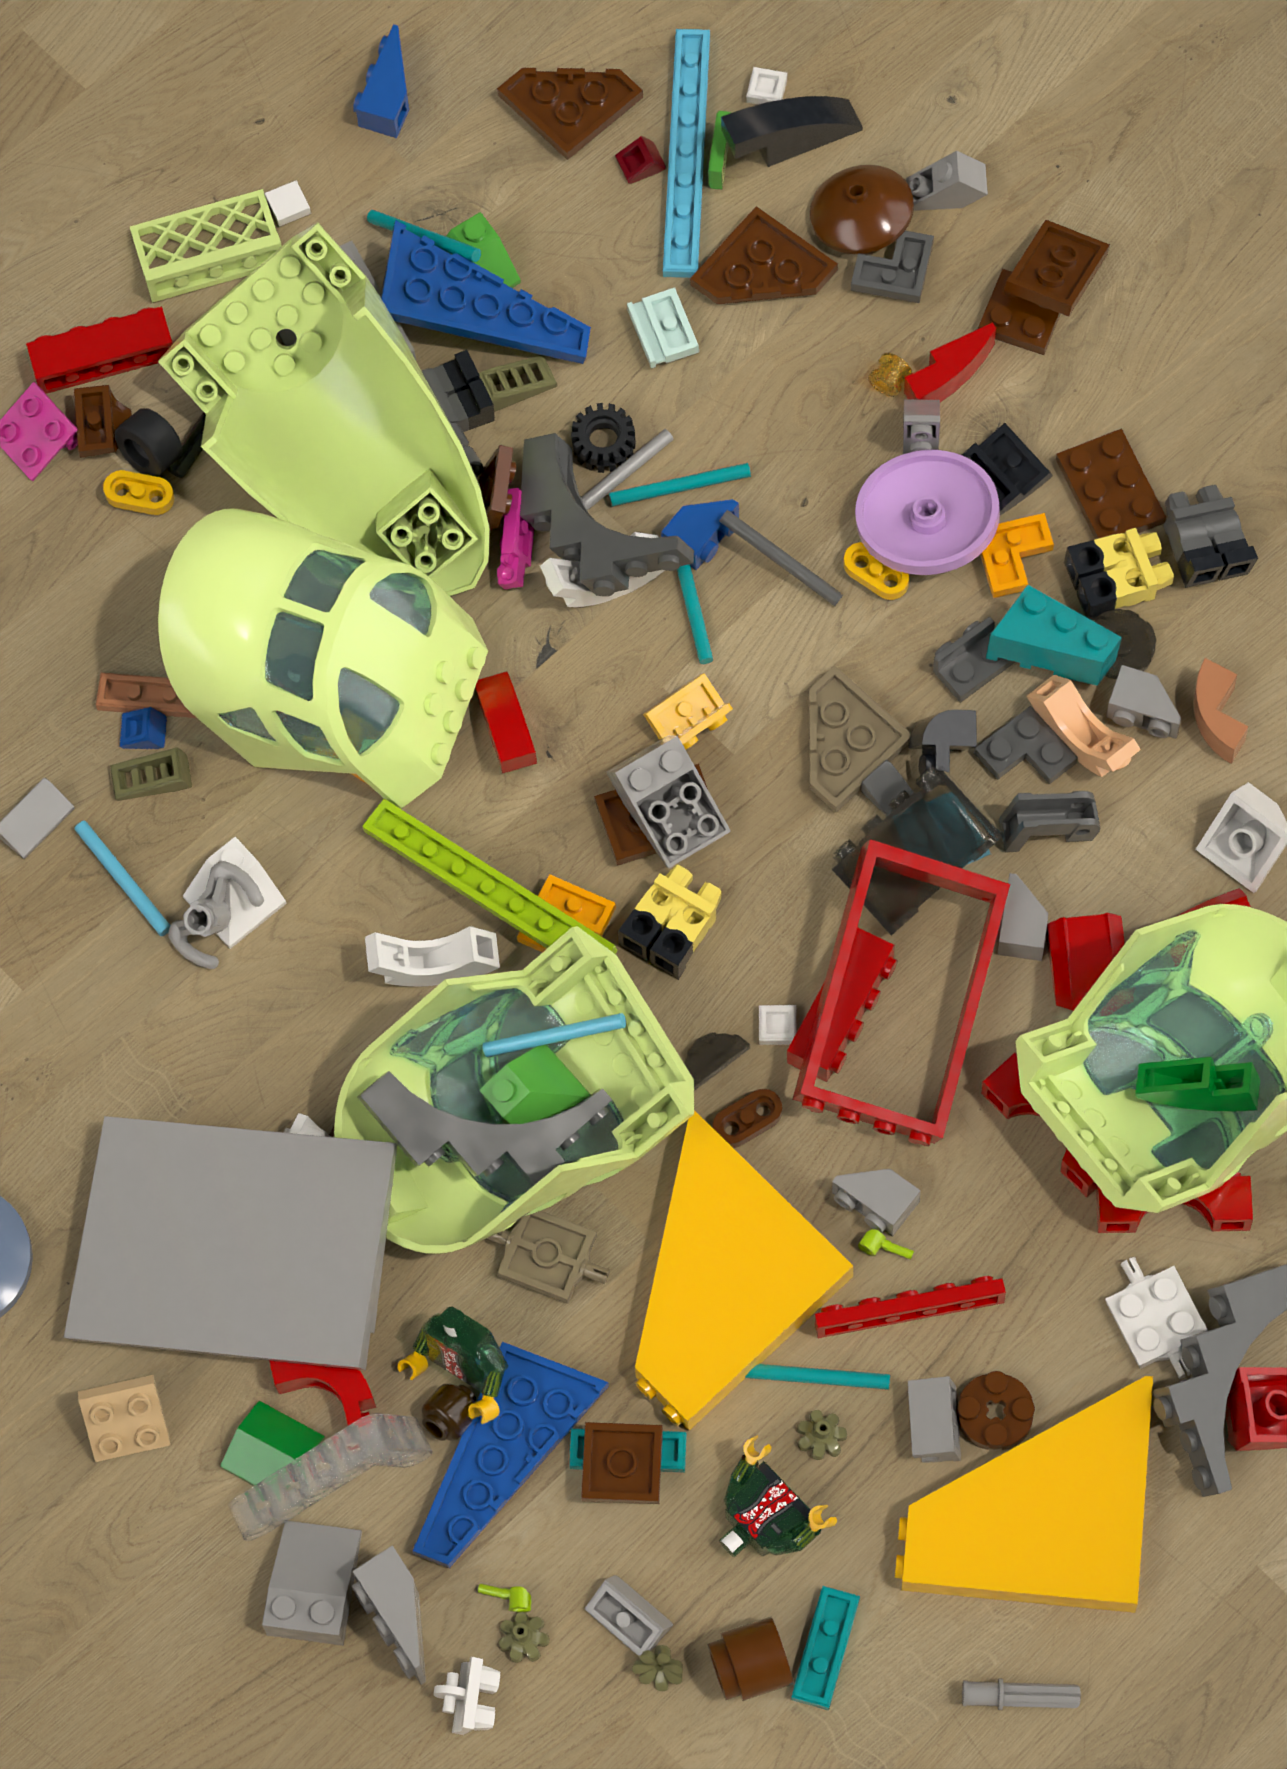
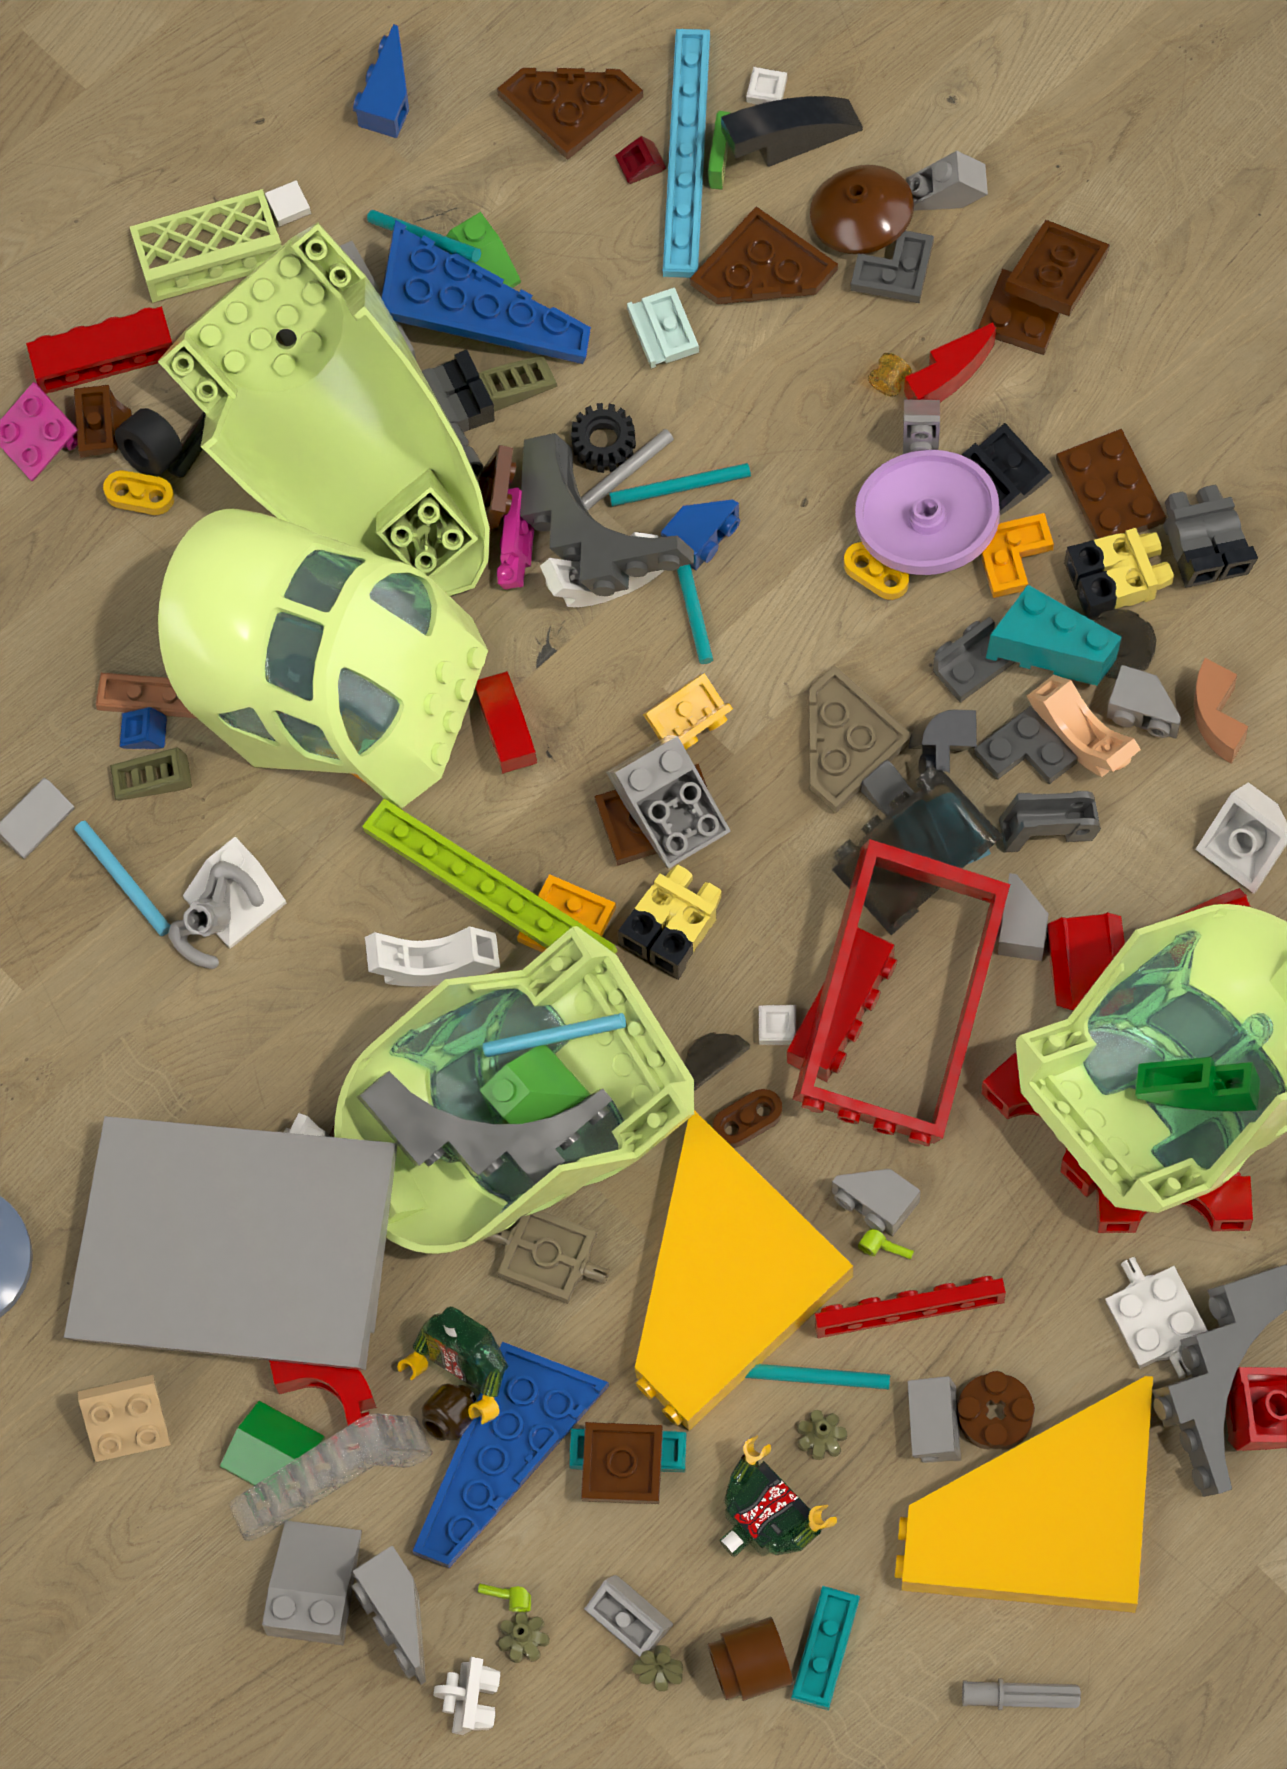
(781, 557): dark grey bar -> none

